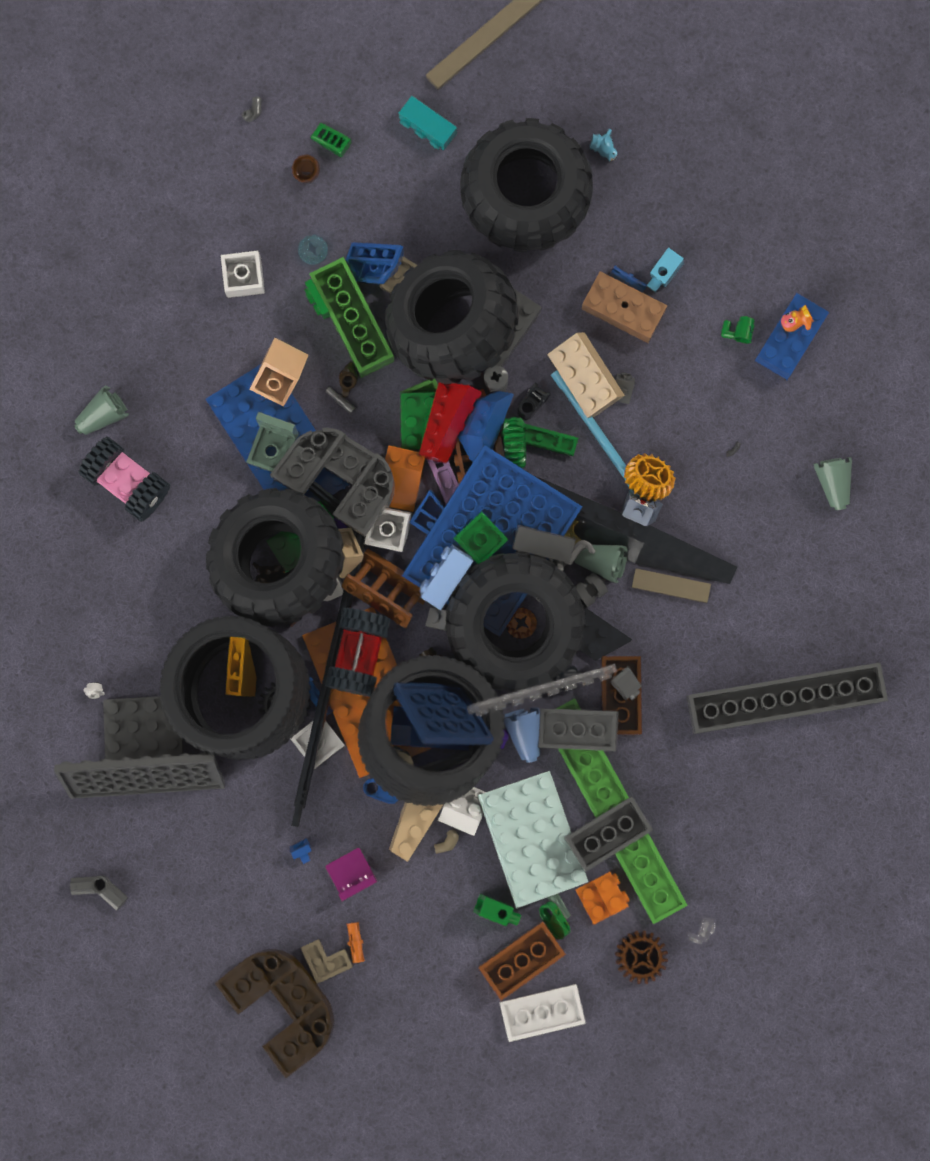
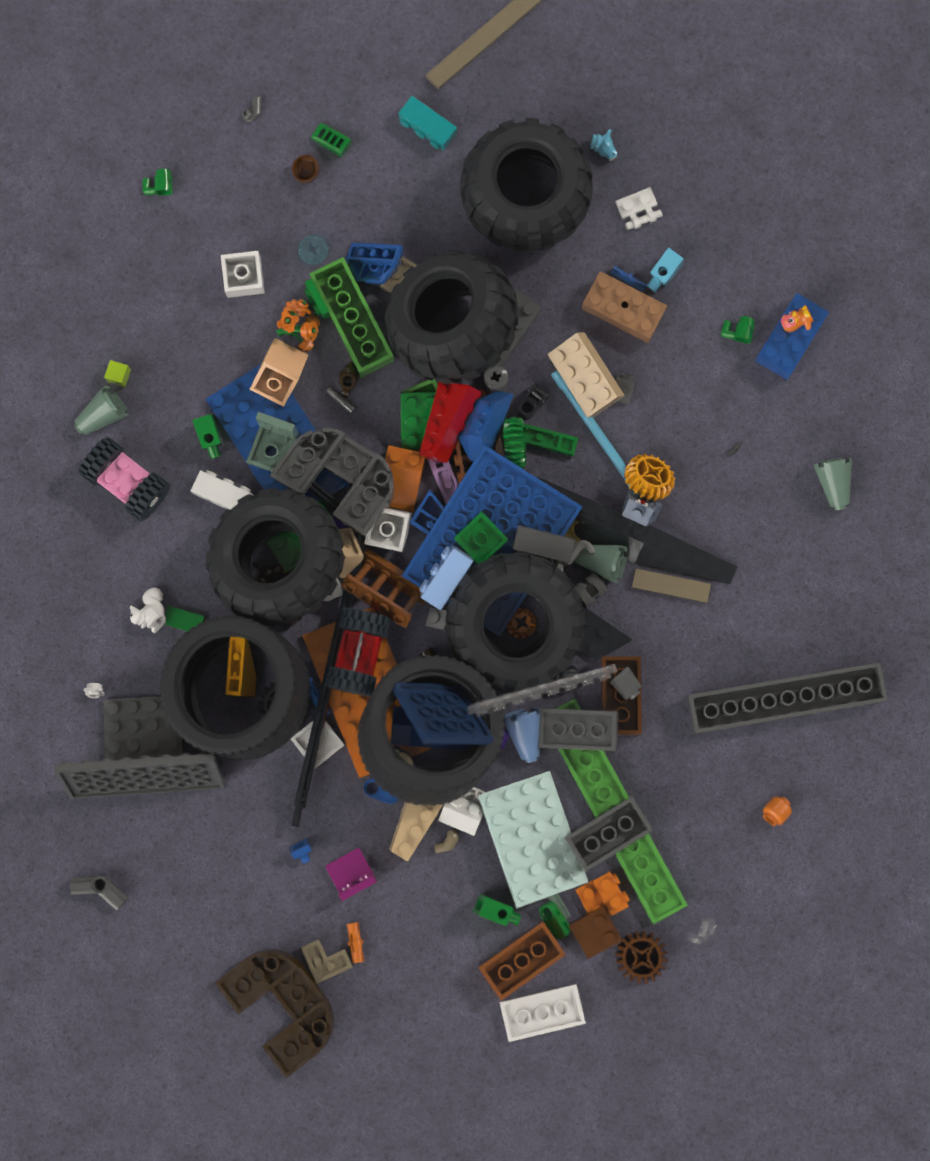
(117, 373): none -> lime piece
(153, 612): none -> white animal
(163, 184): none -> green piece
(182, 619): none -> green tile
(204, 426): none -> green torso
(217, 490): none -> white brick
(288, 325): none -> orange plant
(595, 932): none -> reddish brown plate
(637, 203): none -> white plate
(777, 811): none -> orange head

